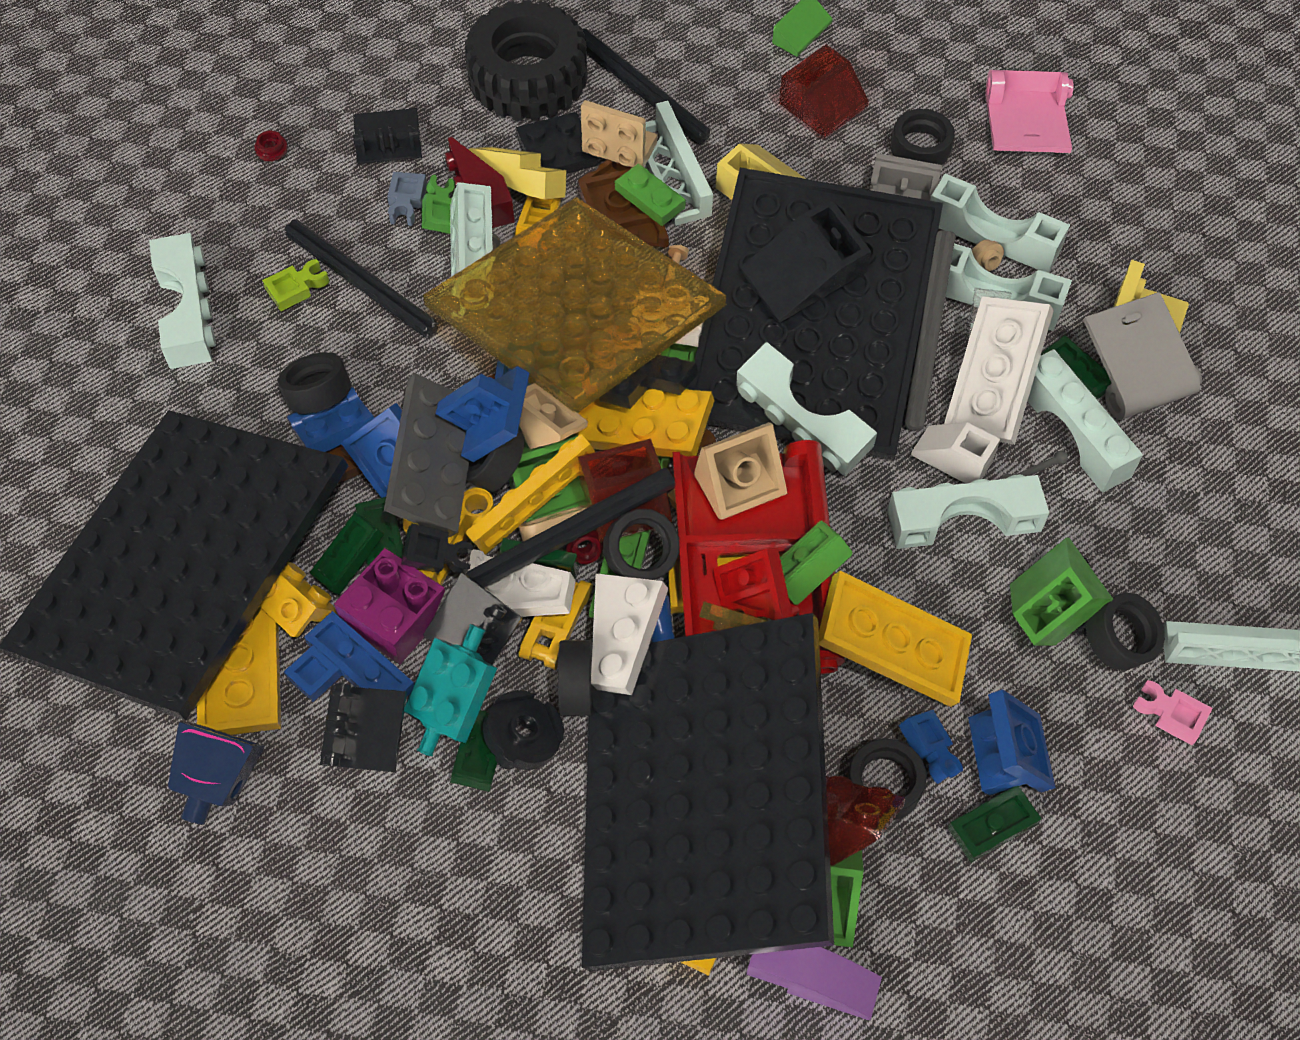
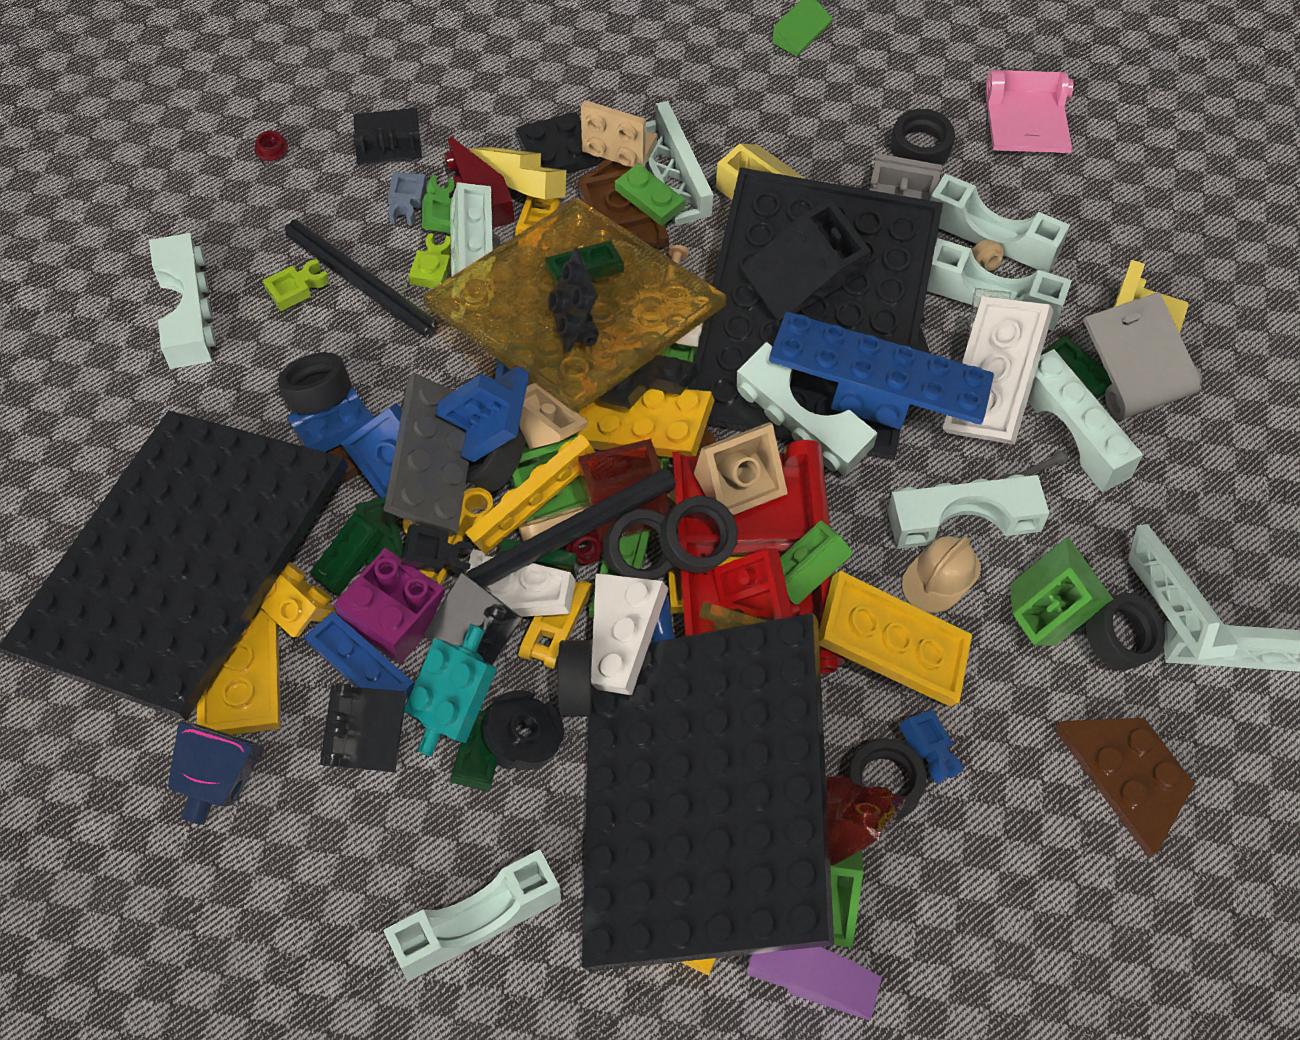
(312, 673): blue plate -> none
(433, 266): none -> lime plate
(442, 934): none -> light aqua arch
(519, 32): black tyre -> none
(573, 303): none -> black hinge
(599, 260): none -> dark green plate
(643, 86): black axle -> none
(722, 518): none -> black tyre
(823, 91): clear red slope -> none
(879, 376): none -> blue bracket
(929, 331): dark grey axle -> none
(941, 574): none -> tan piece
(957, 450): white slope -> none
(994, 823): dark green plate -> none
(1010, 746): blue bracket -> none
(1131, 773): none -> reddish brown wing
(1178, 714): bright pink plate -> none
(1179, 597): none -> light aqua fence

